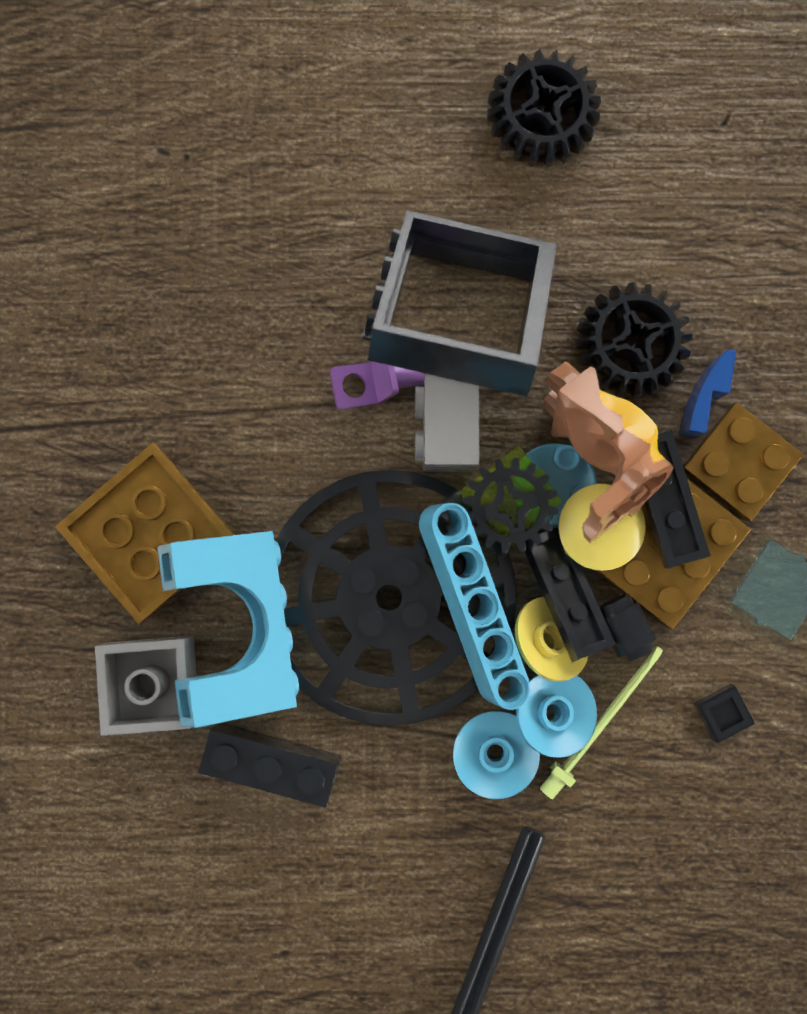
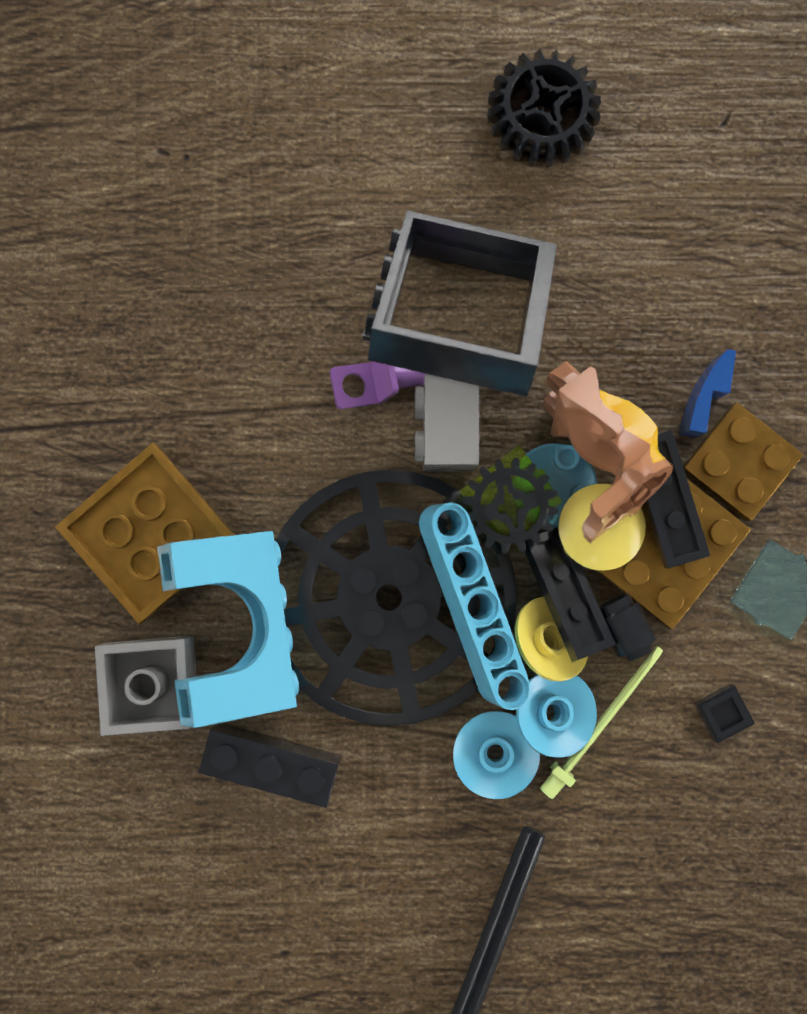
(666, 326): black gear -> none

